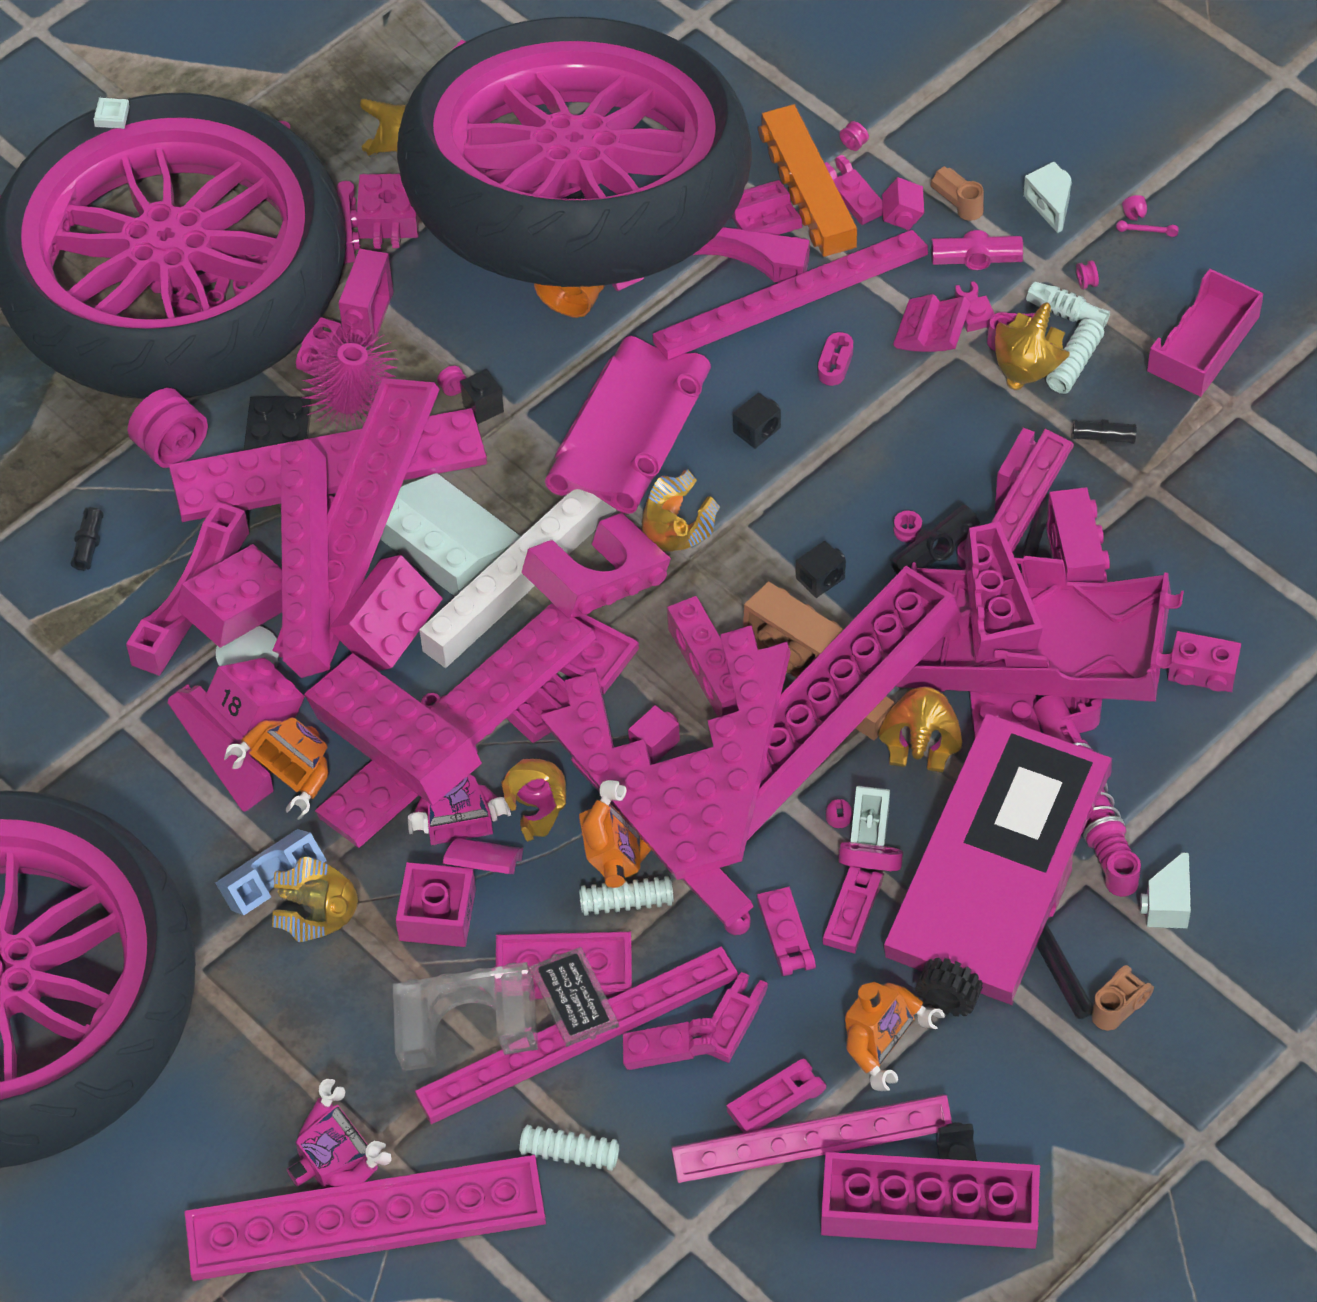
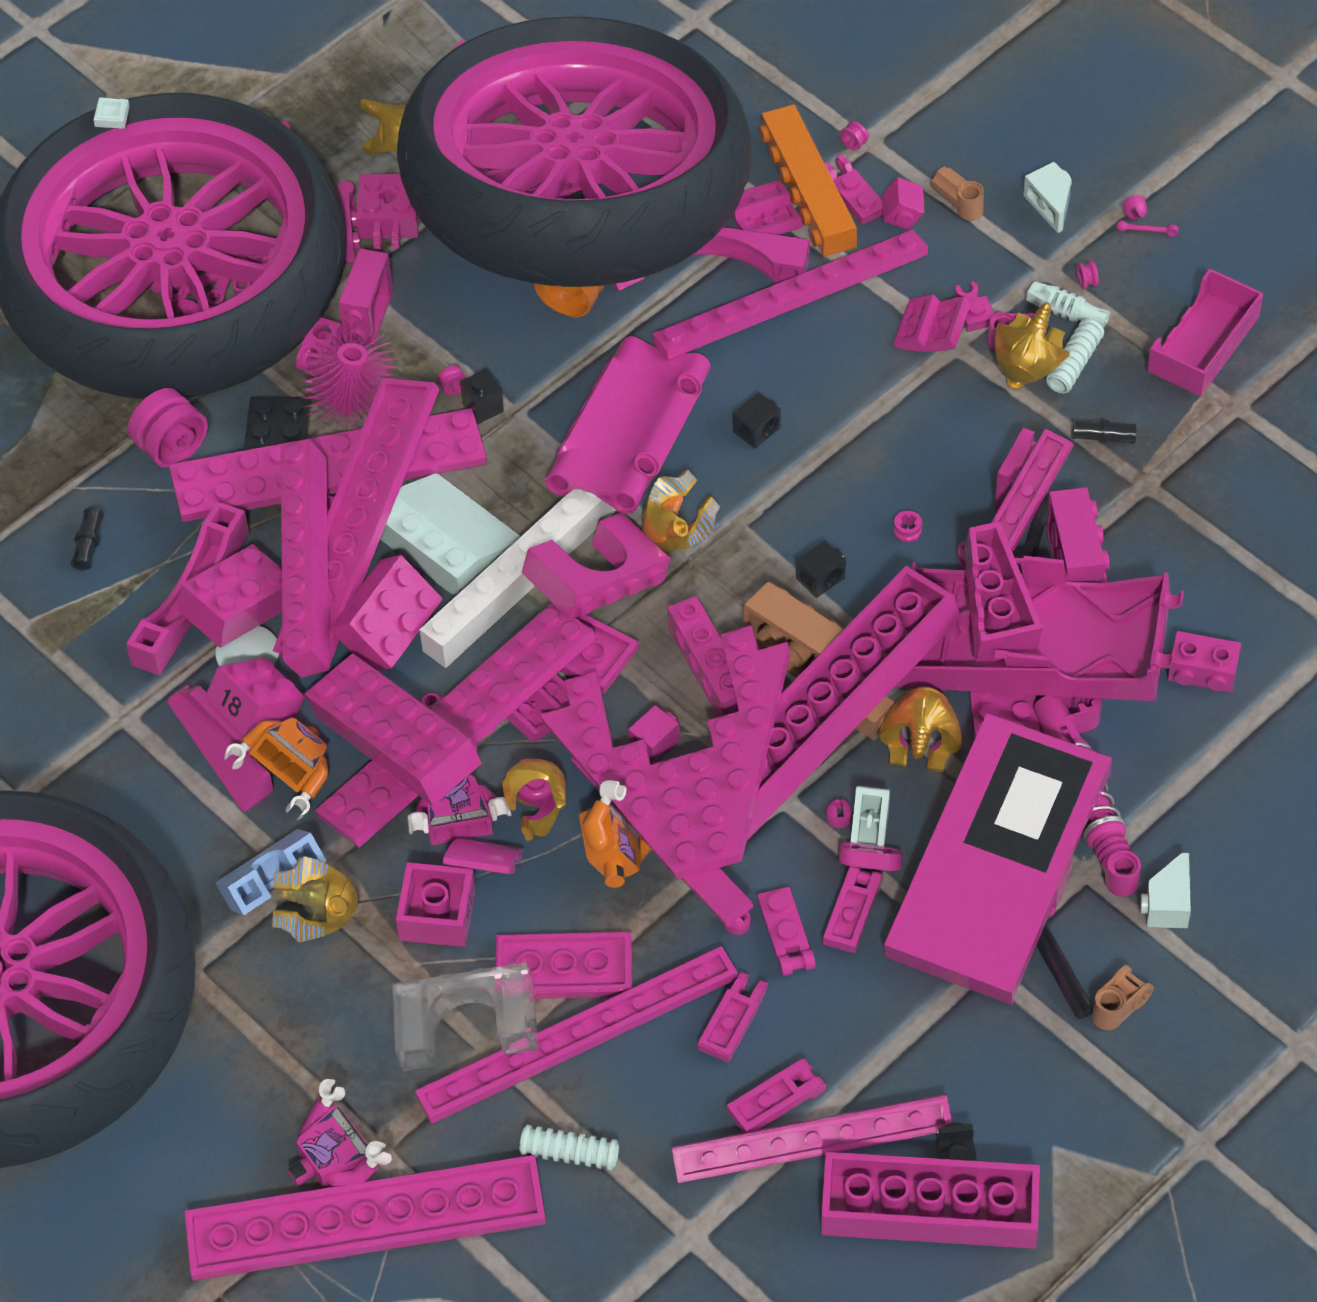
(573, 996): piece -> none
(626, 896): light aqua piece -> none
(668, 1043): dark pink hinge -> none
(841, 360): dark pink beam -> none
(877, 1025): orange torso -> none
(949, 533): black piece -> none
(949, 987): black tyre -> none
(977, 250): dark pink piece -> none

